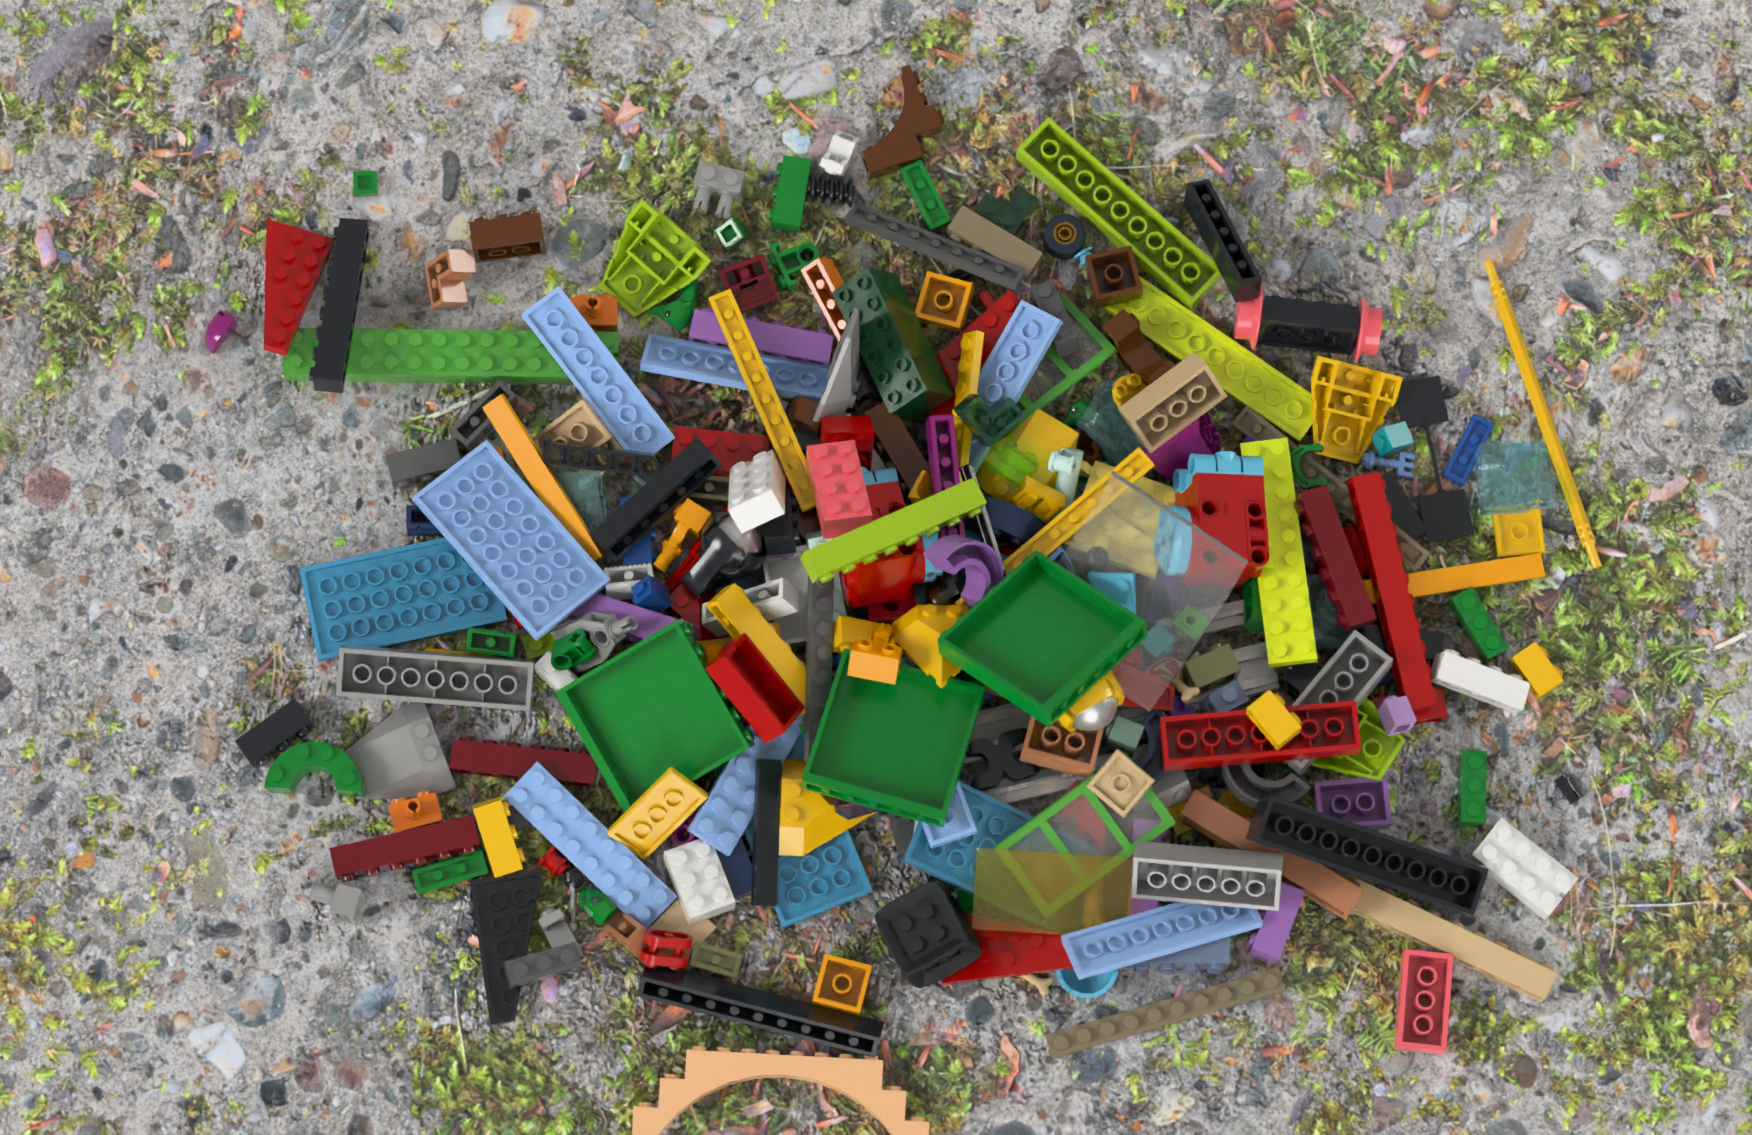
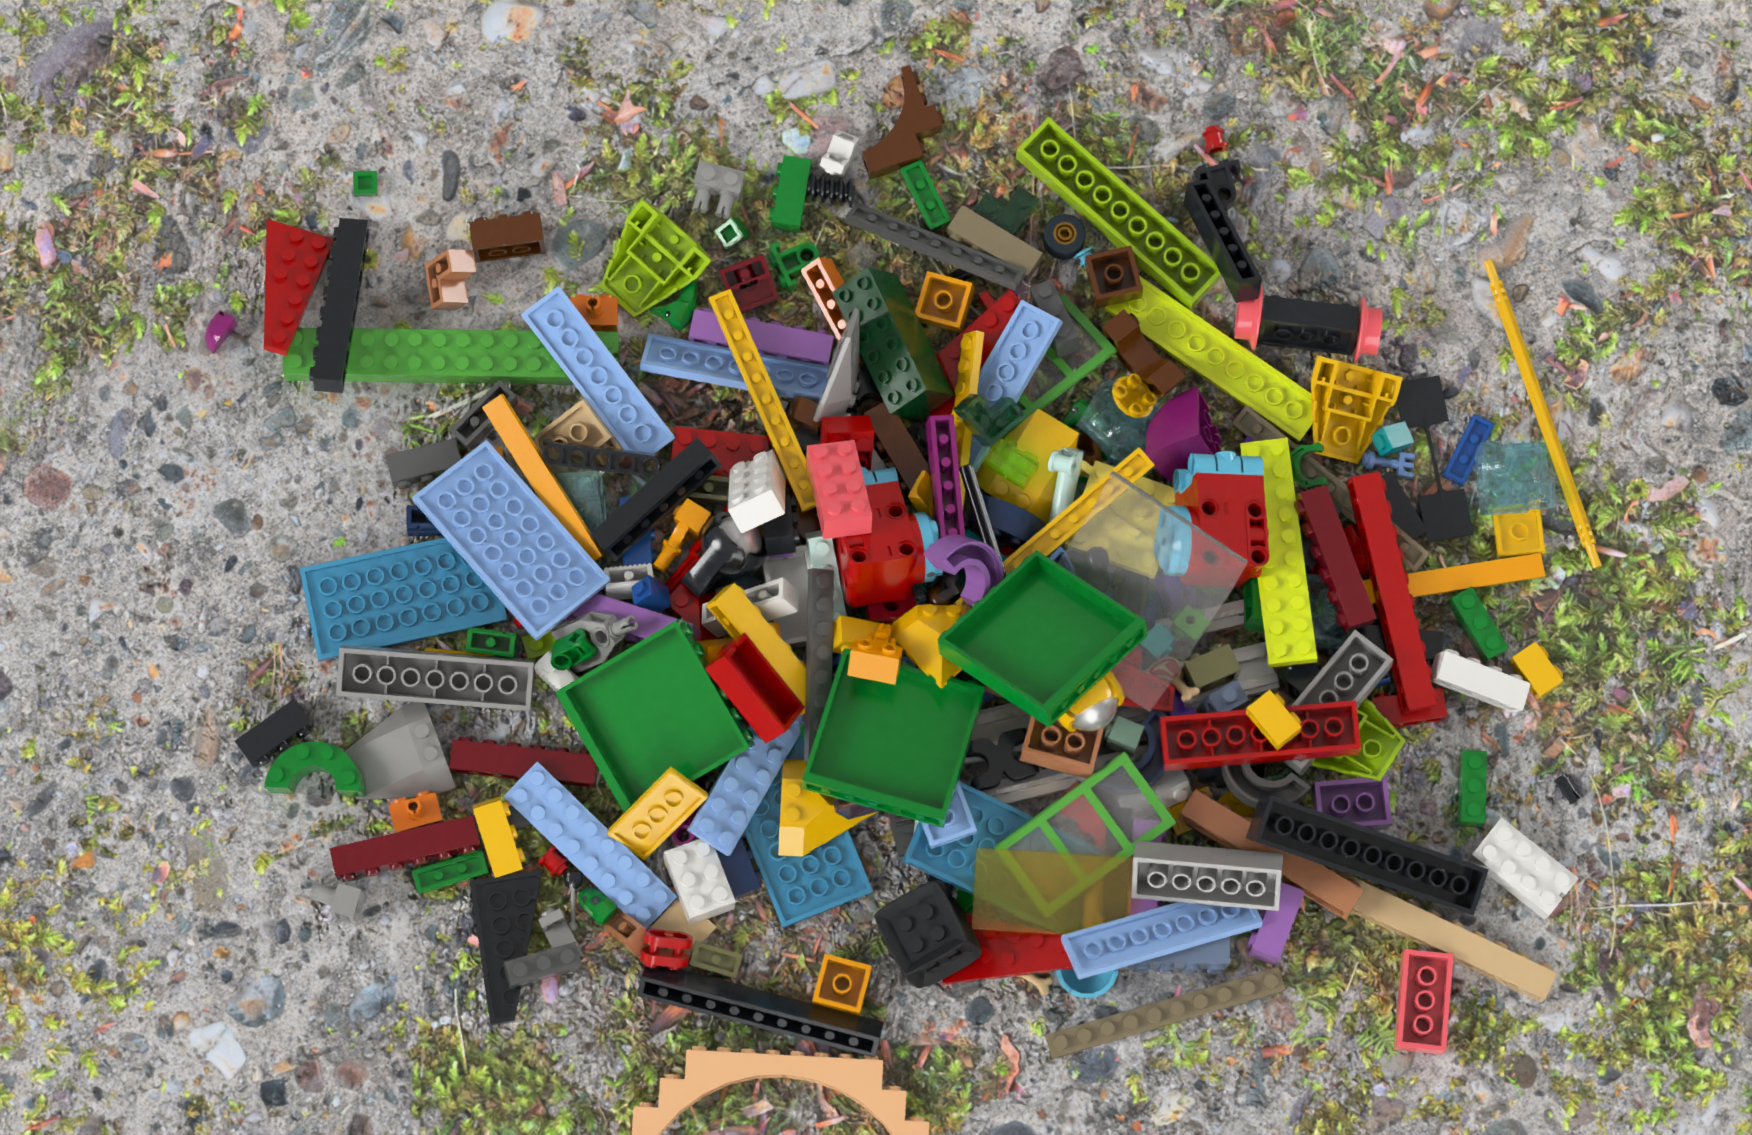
(766, 832): black tile -> none
(893, 530): lime brick -> none
(1032, 491): yellow piece -> none
(1117, 586): medium azure wing -> none
(1120, 783): tan tile -> none
(1172, 402): tan brick -> none
(1214, 140): none -> red brick
(1220, 178): none -> black pin
(1396, 715): lavender brick -> none

